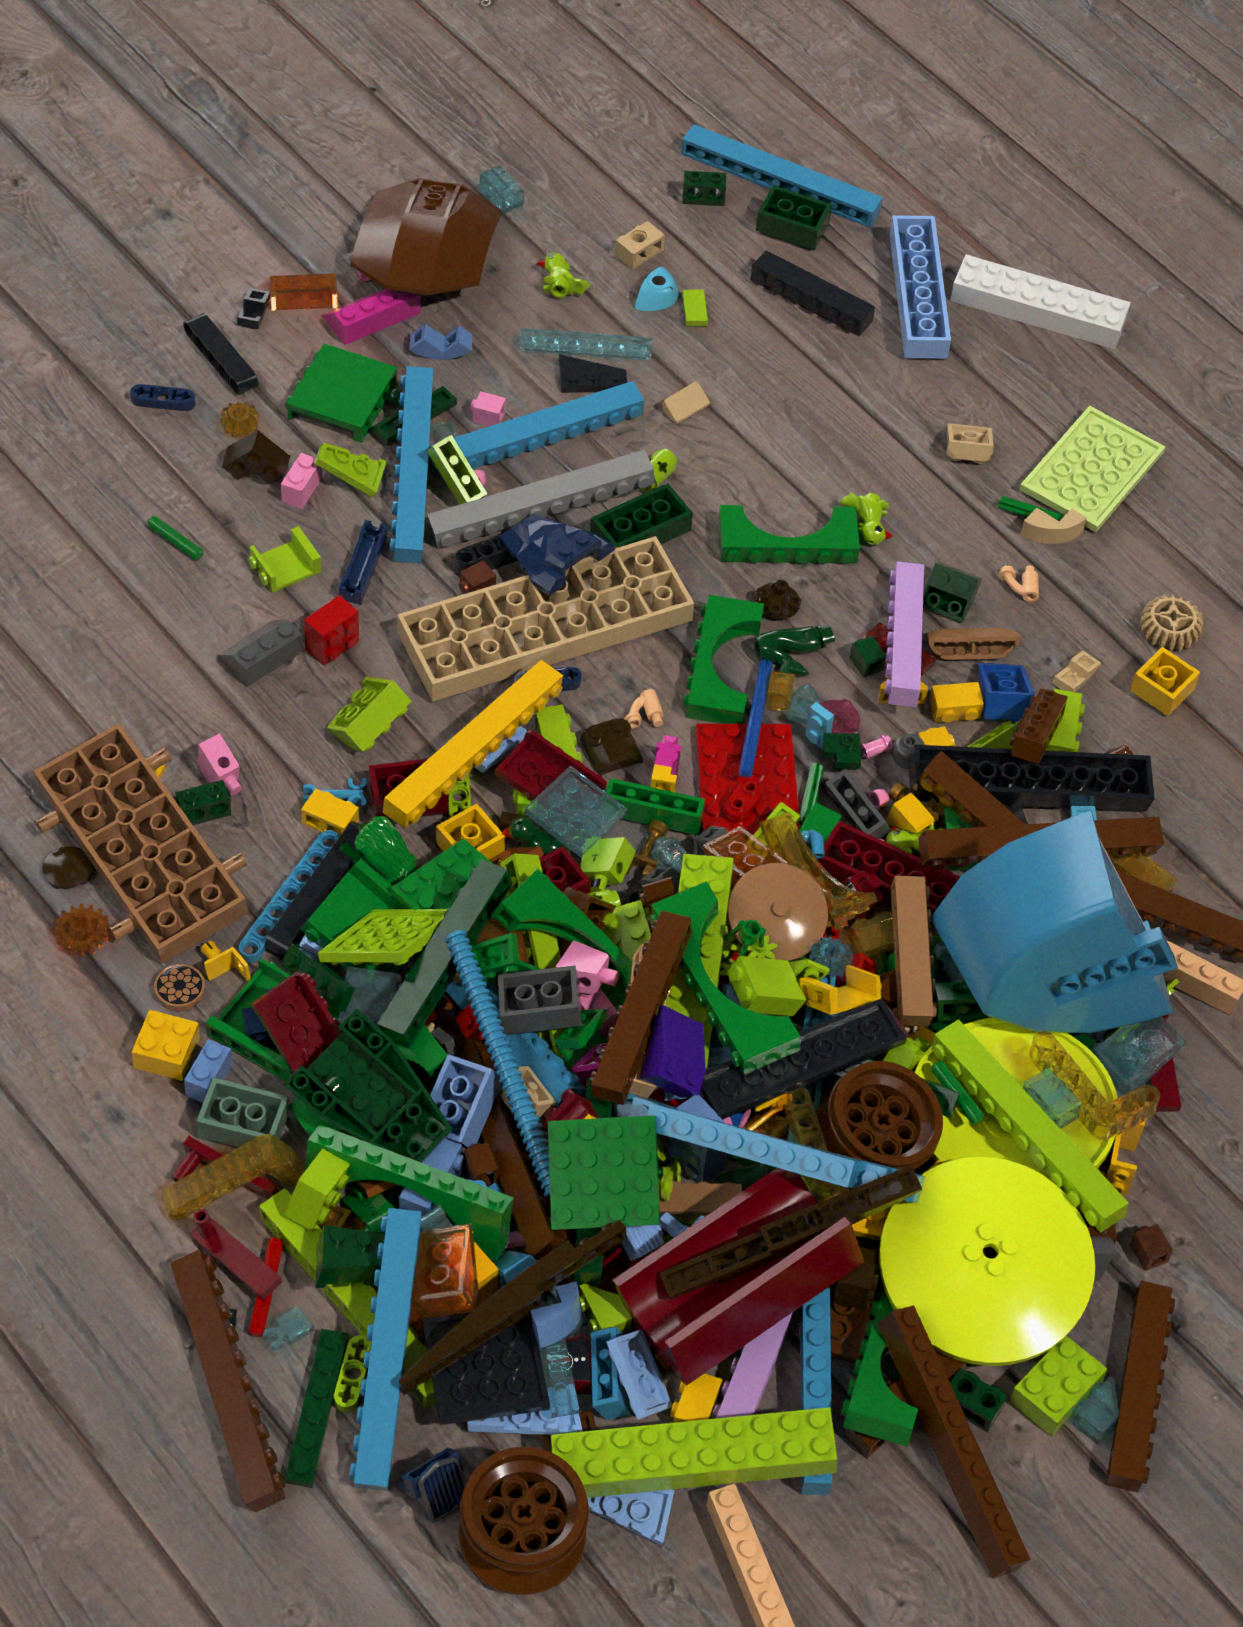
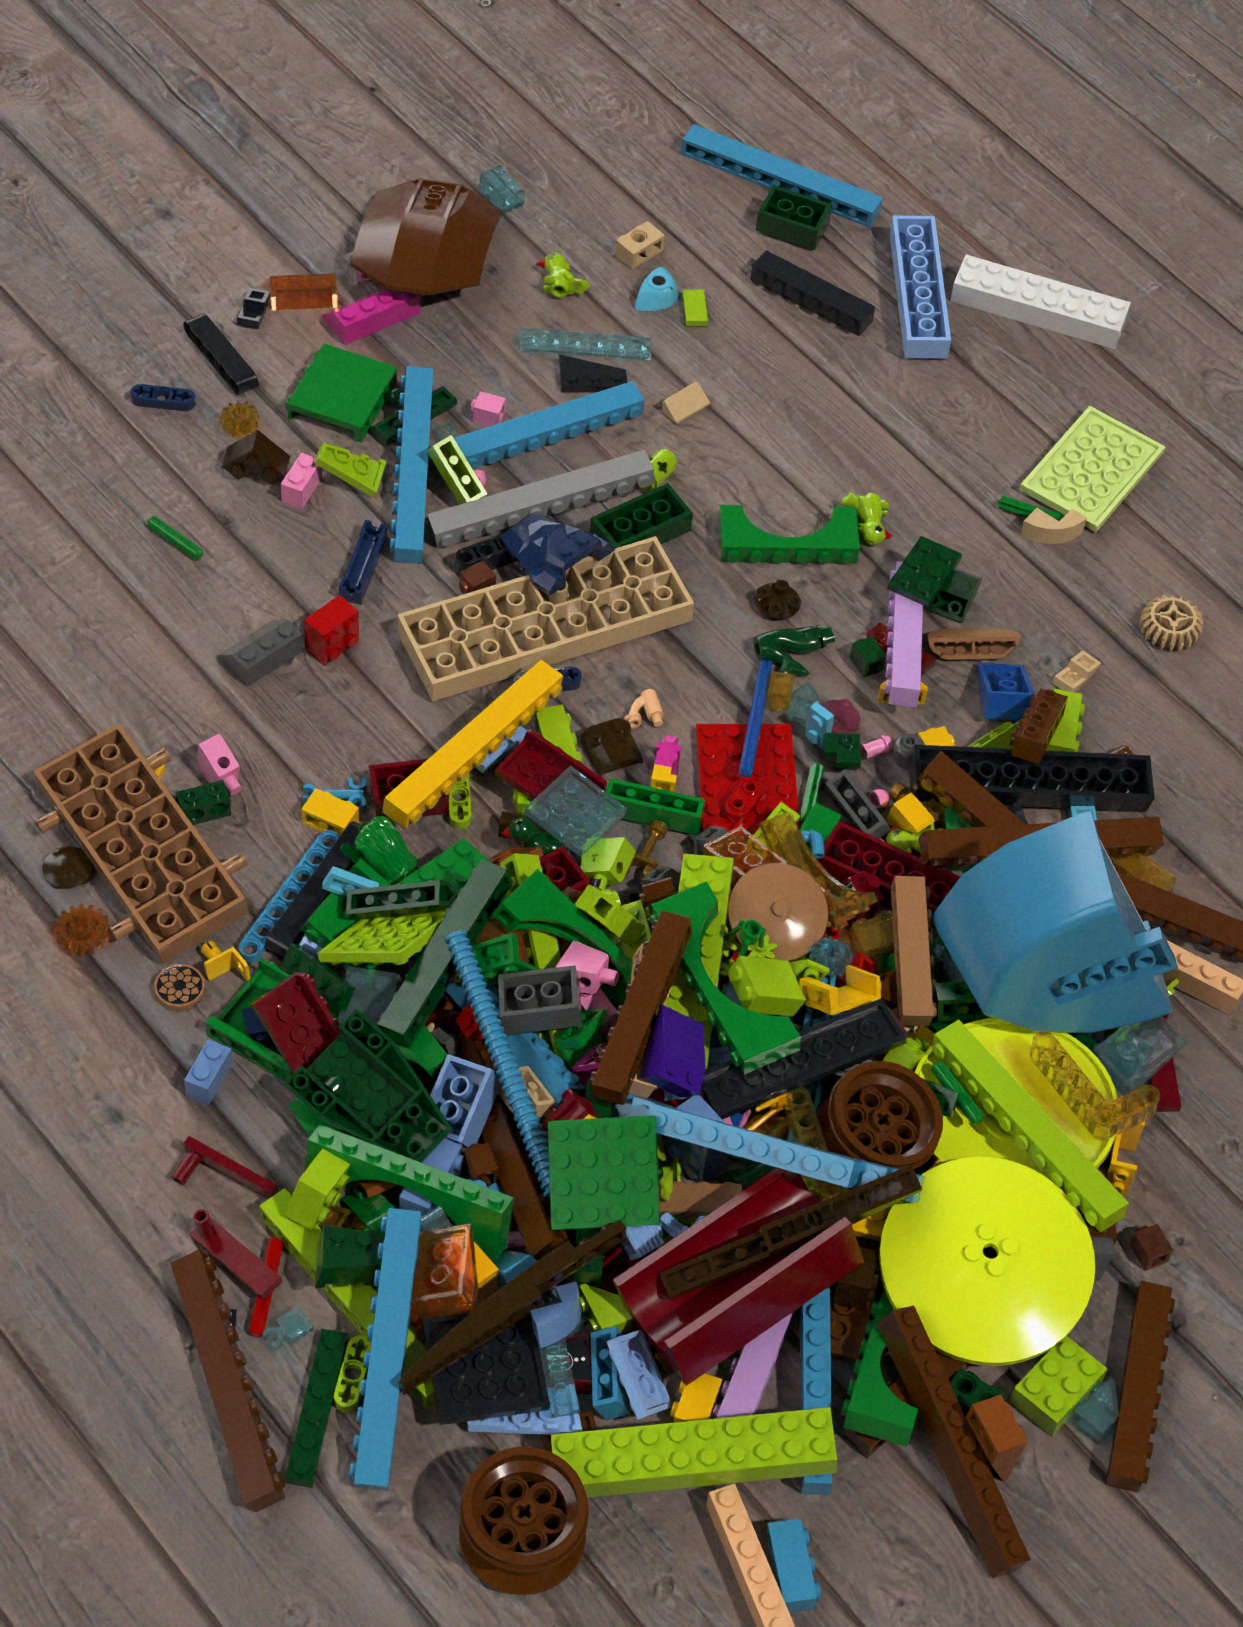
(165, 1045): yellow brick -> none
(232, 1171): clear yellow beam -> none
(240, 1113): sand green brick -> none
(287, 562): lime panel -> none
(340, 881): none -> medium azure plate
(369, 713): lime wedge -> none
(397, 899): none -> dark green brick
(433, 345): medium blue brick -> none
(436, 1484): dark blue piece -> none
(475, 828): yellow brick -> none
(610, 915): none -> lime slope
(638, 1512): light blue wing -> none
(668, 852): clear light blue head -> none
(704, 188): dark green brick -> none
(708, 695): green arch -> none
(792, 1564): none -> dark azure brick
(924, 571): none -> dark green plate
(956, 702): yellow brick -> none
(969, 443): tan slope -> none
(997, 1433): none -> dark orange slope
(1030, 584): light nougat plant -> none
(1053, 1097): clear light blue brick -> none
(1165, 681): yellow brick -> none

